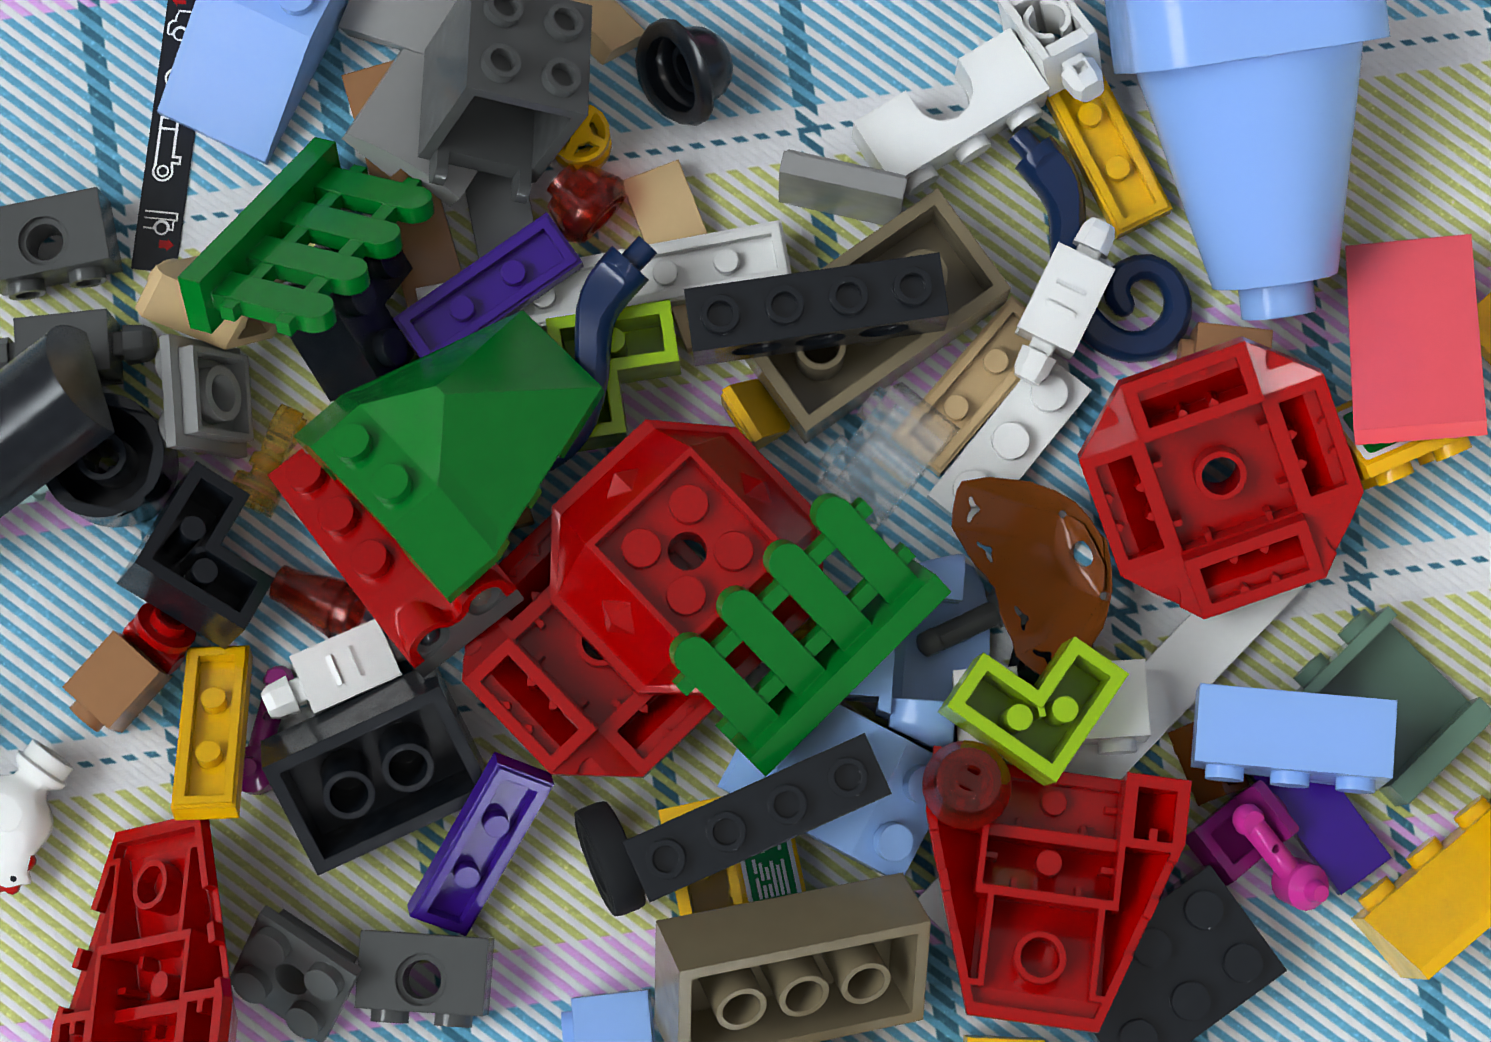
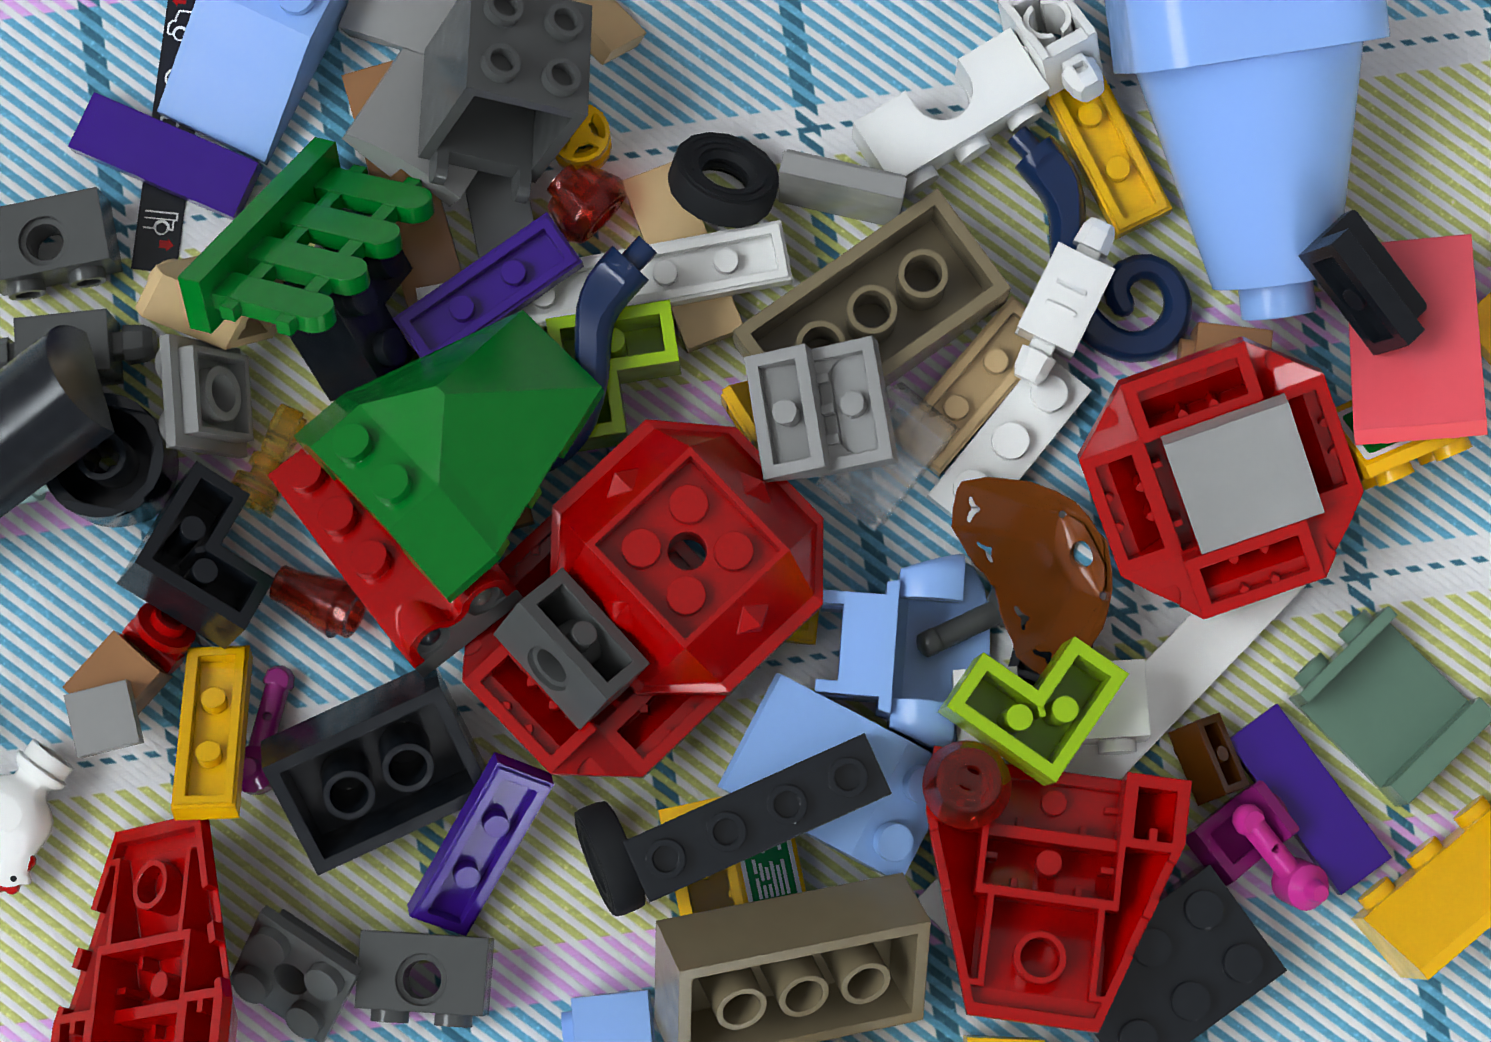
(103, 718): none -> light grey tile
(165, 156): none -> dark purple tile
(335, 671): white piece -> none
(571, 648): none -> dark grey brick
(682, 70): black hat -> none
(714, 202): none -> black tyre
(816, 309): black brick -> none
(820, 410): none -> light grey slope
(833, 658): green fence -> none
(1243, 473): none -> light grey tile
(1294, 737): light blue wedge -> none
(1365, 284): none -> black panel

